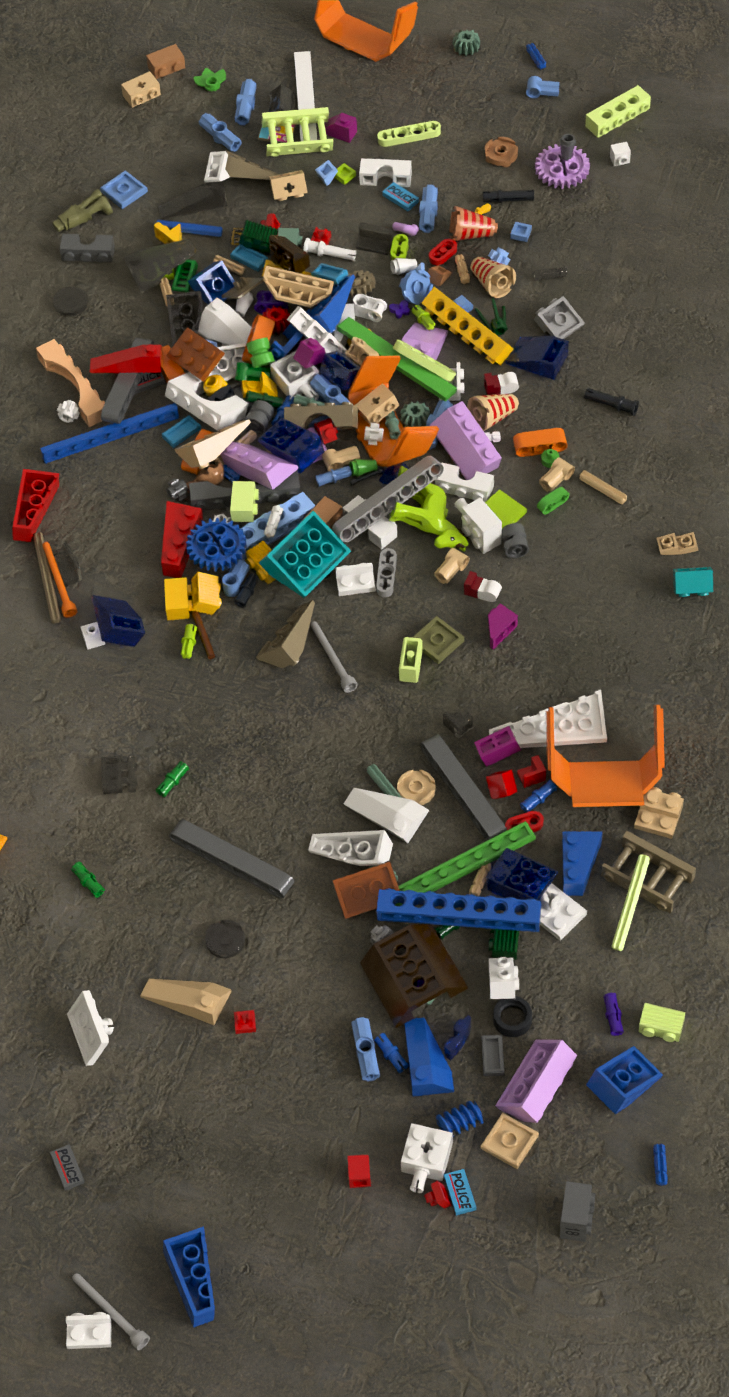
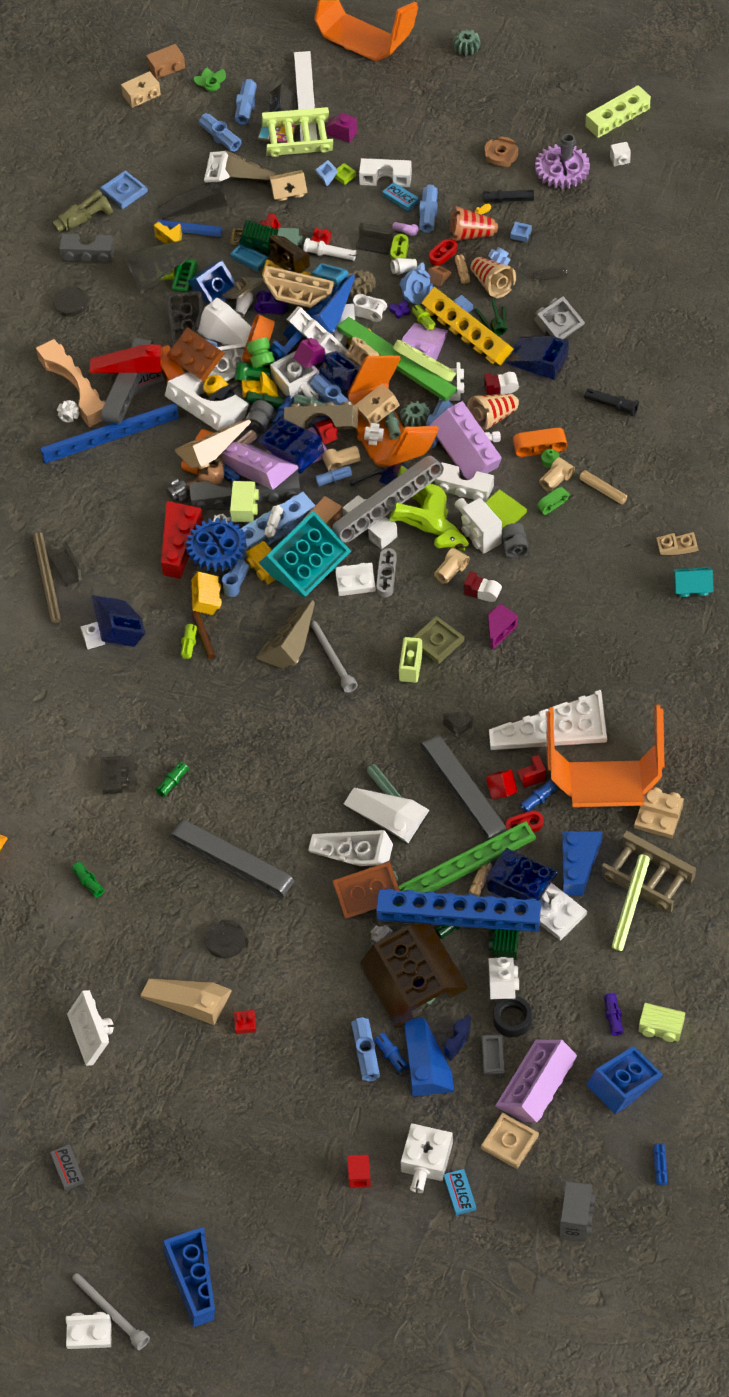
(33, 501): red wedge -> none
(68, 607): orange piece -> none
(165, 288): tan axle -> none
(177, 598): yellow brick -> none
(181, 431): dark azure tile -> none
(231, 266): tan axle -> none
(246, 590): black axle -> none
(279, 316): red gear -> none
(361, 467): bright green cone -> none
(409, 135): yellowish green beam -> none
(417, 786): tan tile -> none
(438, 1196): red tile -> none
(460, 1118): blue piece -> none
(497, 746): magenta hinge -> none
(536, 56): blue axle -> none
(537, 87): medium blue piece -> none

